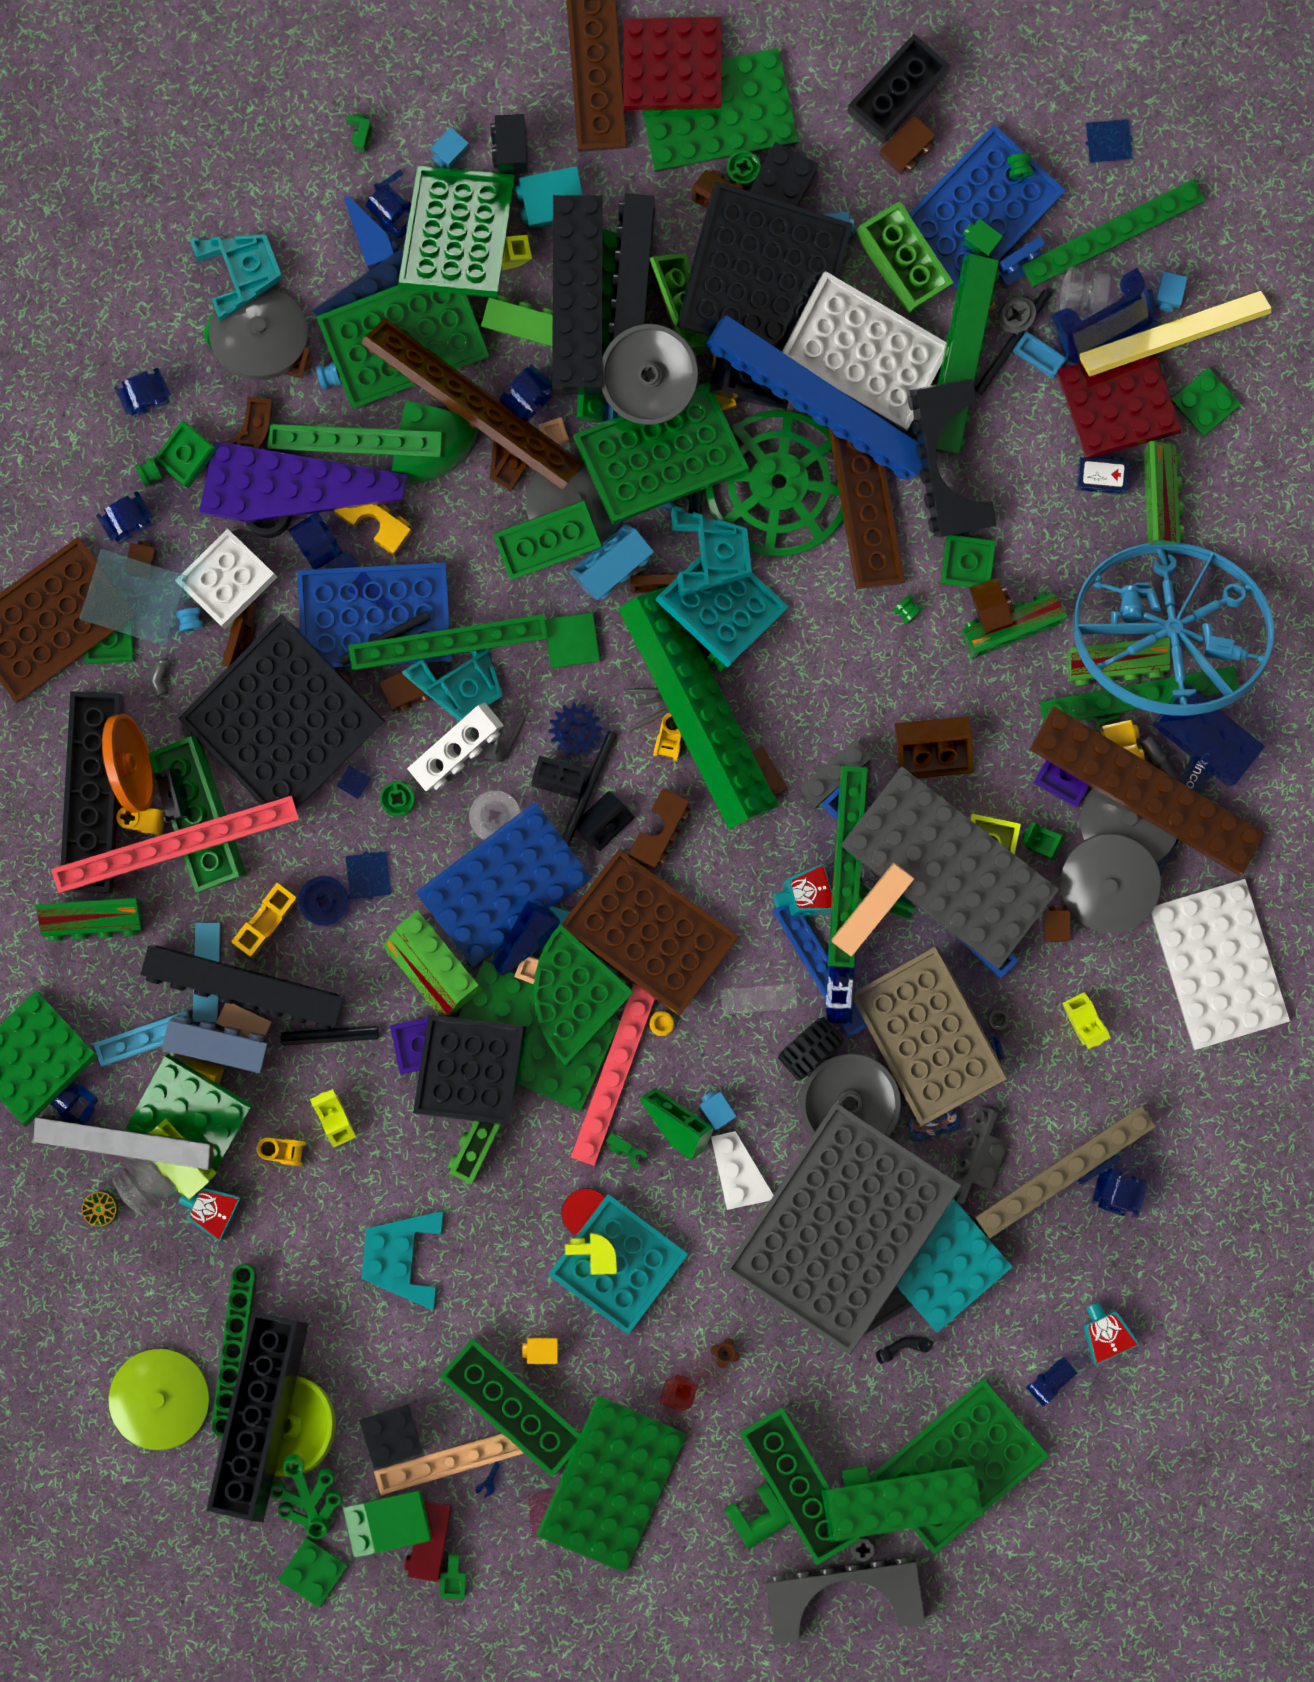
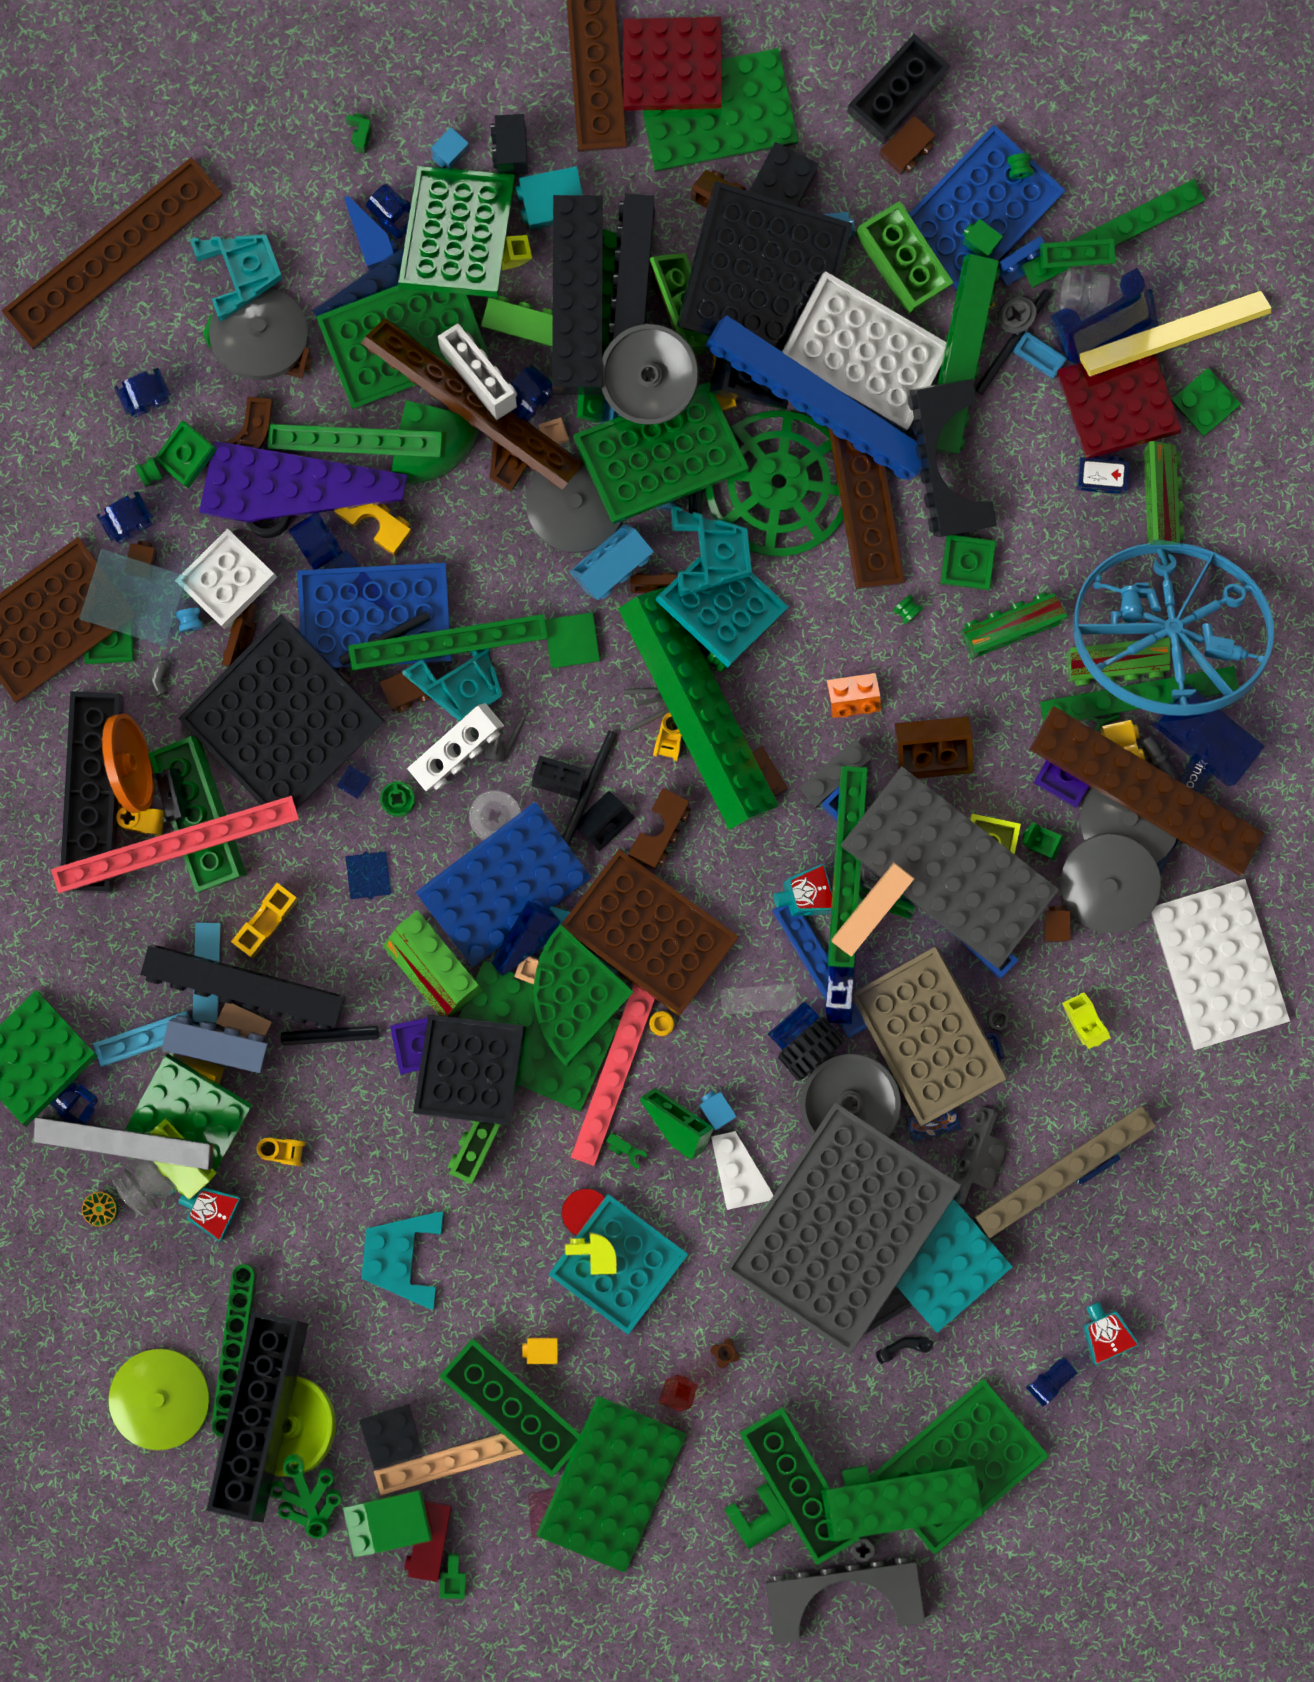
(90, 917): green slope -> none
(112, 253): none -> reddish brown plate
(312, 1572): green plate -> none
(319, 888): clear blue brick -> none
(328, 376): dark azure wheel -> none
(333, 1117): neon yellow brick -> none
(390, 179): clear blue piece -> none
(477, 371): none -> white brick
(488, 1483): clear blue hand -> none
(547, 539): green plate -> none
(564, 735): clear blue gear -> none
(743, 168): green wheel -> none
(793, 1025): none -> clear blue tile
(854, 695): none -> orange bracket
(992, 604): reddish brown brick -> none
(1077, 253): none -> green plate
(1109, 141): clear blue piece -> none
(1119, 1193): clear blue brick -> none
(1170, 291): dark azure brick -> none

